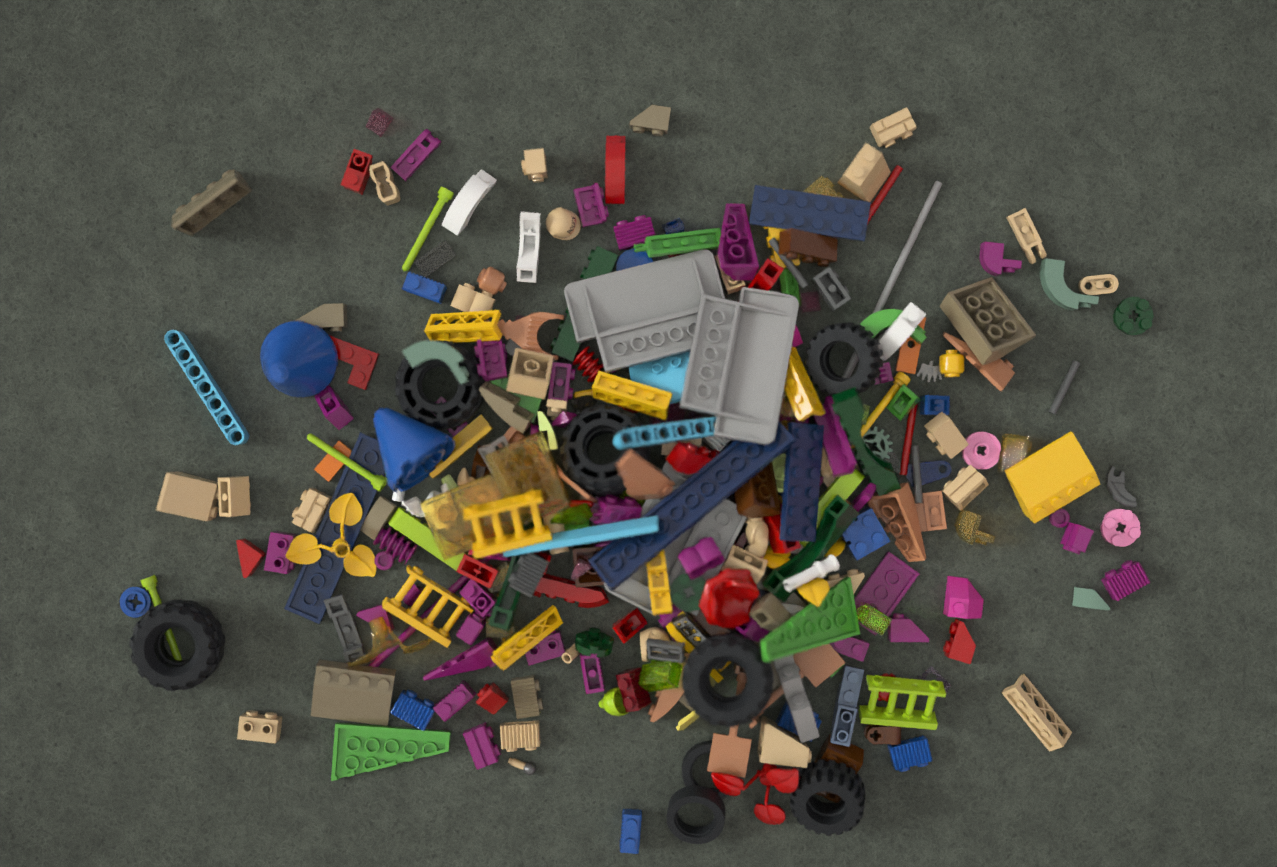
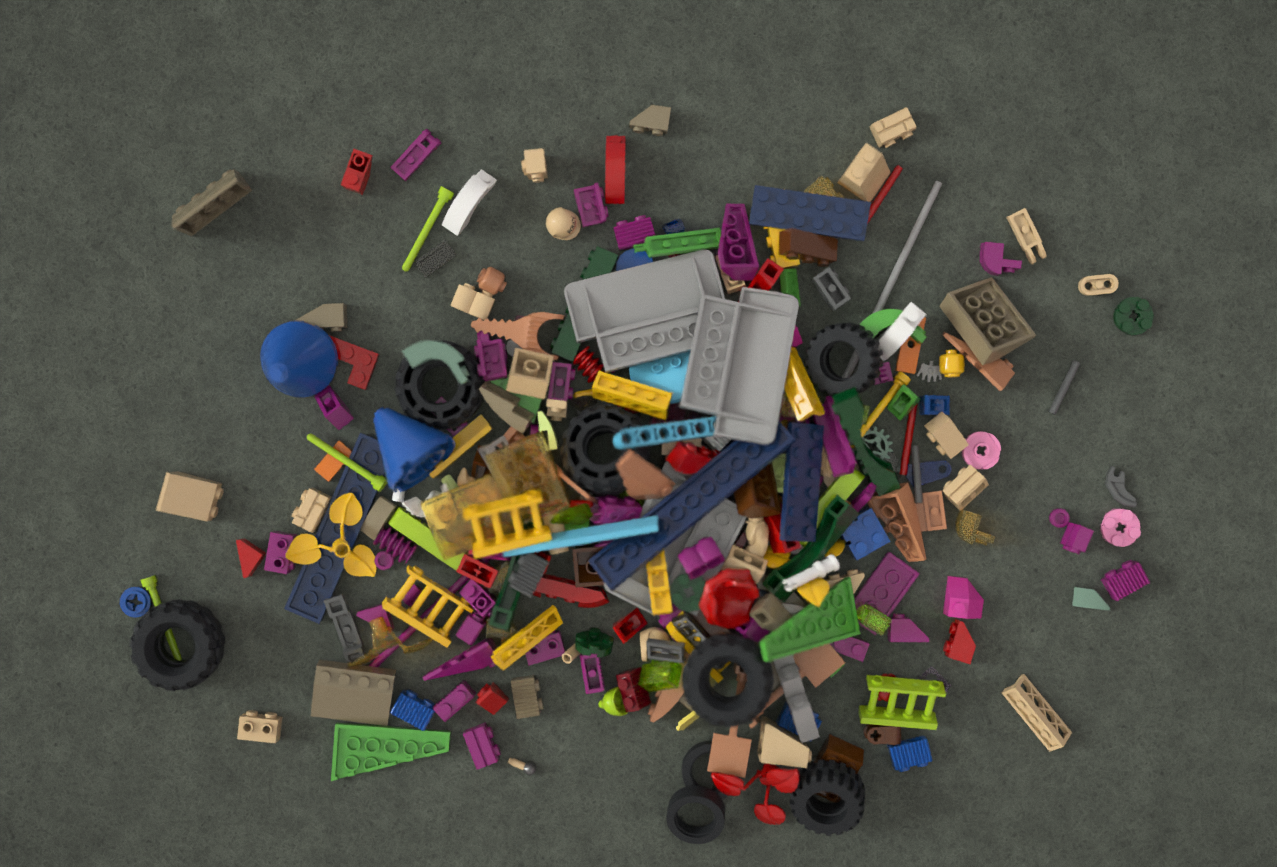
(199, 382): medium azure beam -> none
(234, 496): tan brick -> none
(379, 121): clear pink slope -> none
(386, 189): tan brick -> none
(424, 287): blue brick -> none
(464, 331): yellow fence -> none
(520, 735): tan brick -> none
(529, 247): white arch -> none
(563, 419): magenta slope -> none
(580, 568): clear pink slope -> none
(630, 831): blue brick -> none
(789, 264): dark grey bar -> none
(809, 302): clear pink slope -> none
(845, 705): sand blue slope -> none
(1013, 450): clear yellow brick -> none
(1052, 477): yellow slope -> none
(1055, 288): sand green arch -> none

